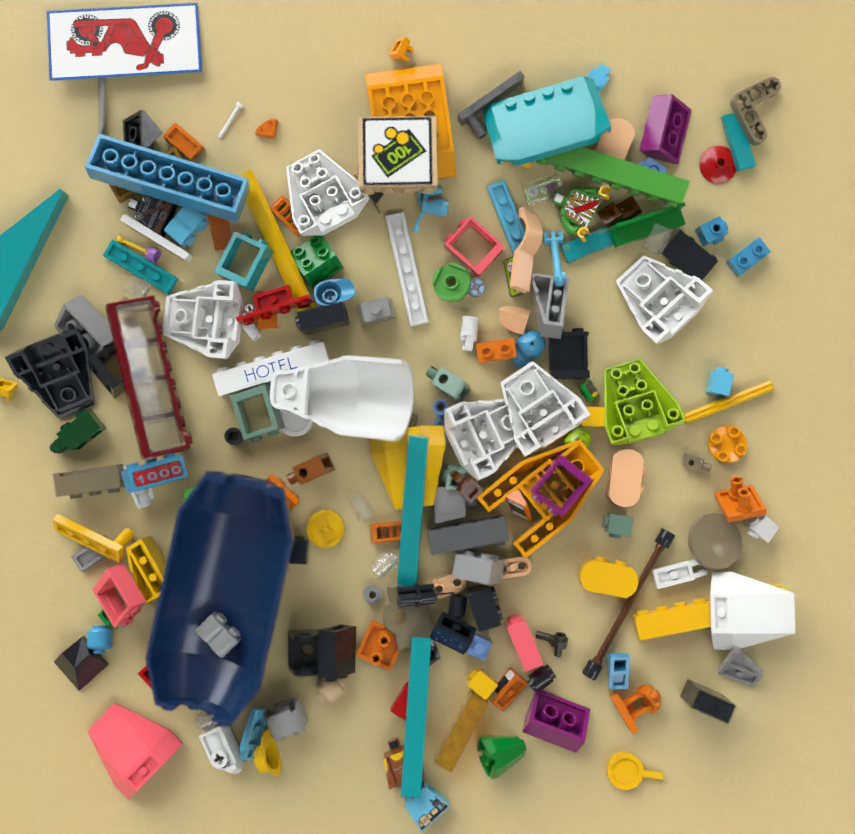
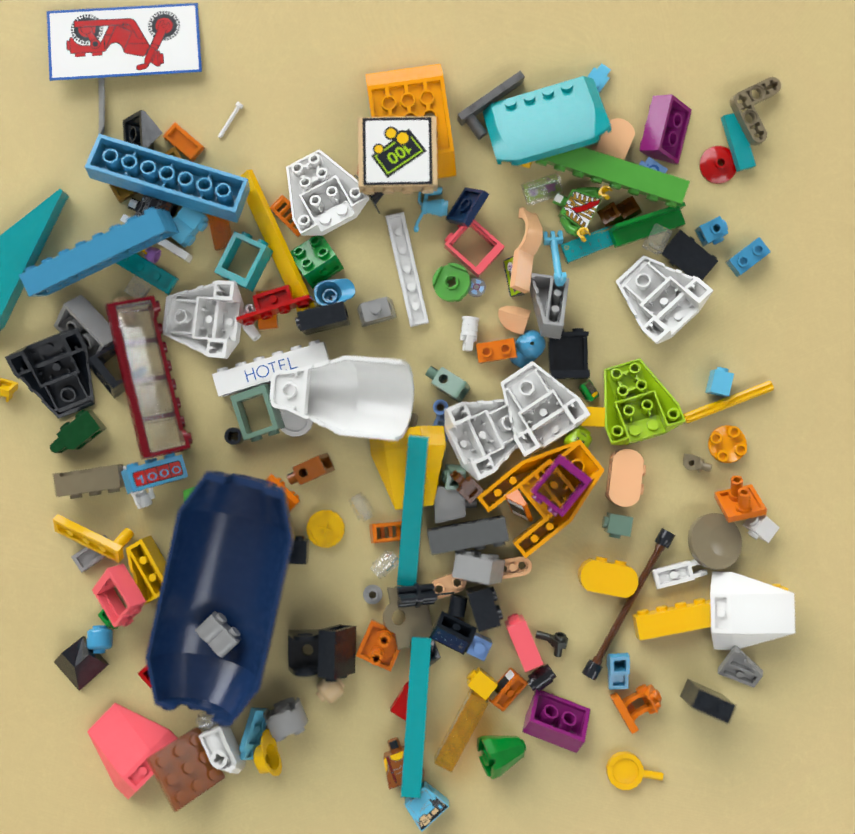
(99, 252): none -> dark azure brick
(184, 769): none -> dark orange plate
(267, 129): orange tile -> none
(399, 49): light orange tile -> none
(467, 206): none -> dark blue tile
(507, 214): medium azure tile -> none

